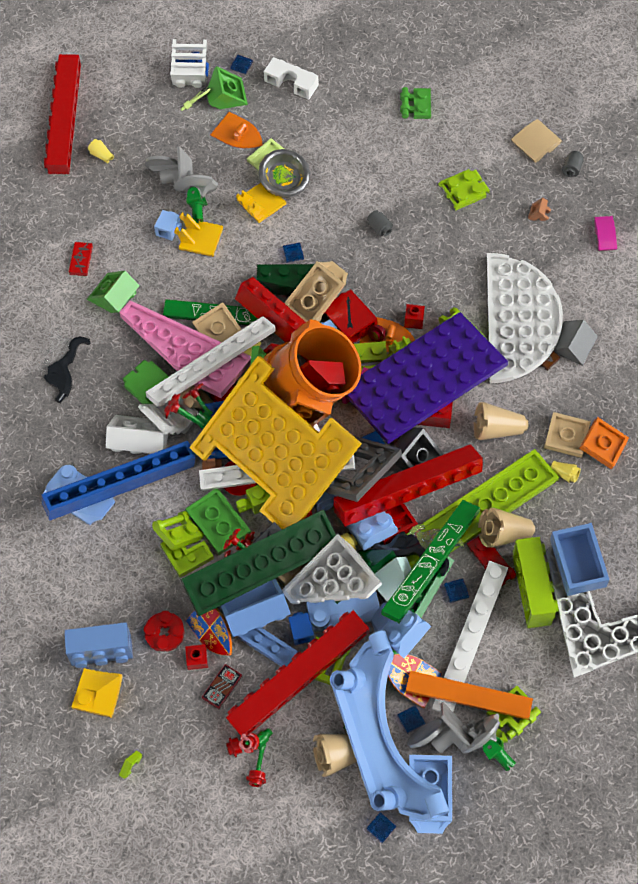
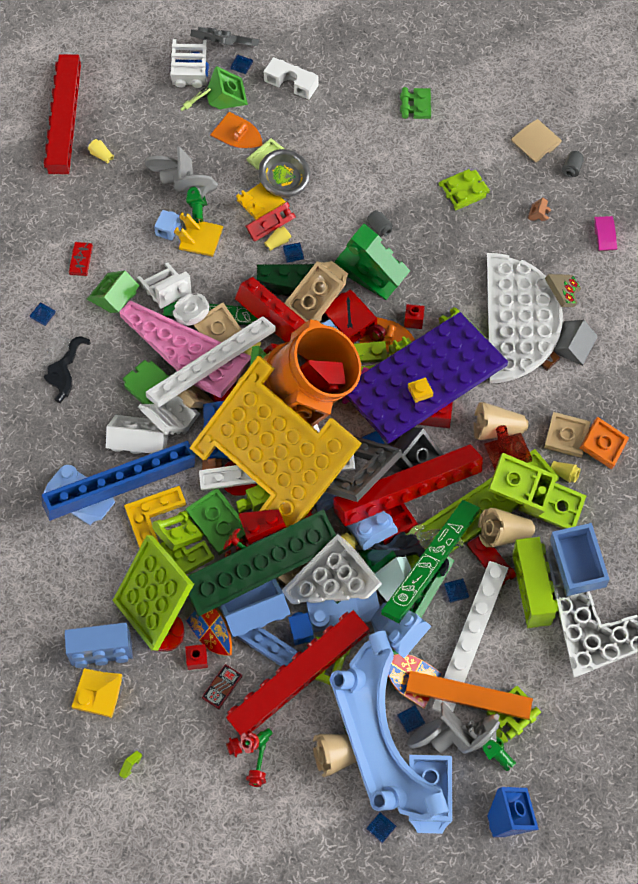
(42, 314): none -> clear blue tile
(142, 510): none -> yellow plate
(152, 592): none -> lime plate
(169, 289): none -> white plate
(191, 309): none -> white tile
(201, 418): plant -> none
(223, 37): none -> dark grey wing
(261, 524): none -> red wing
(270, 221): none -> plate
(278, 238): none -> light yellow cone
(372, 263): none -> green wedge
(420, 390): none -> yellow plate
(511, 445): none -> clear red plate
(511, 812): none -> blue slope
(537, 492): none -> lime bracket
(563, 288): none -> dark tan tile

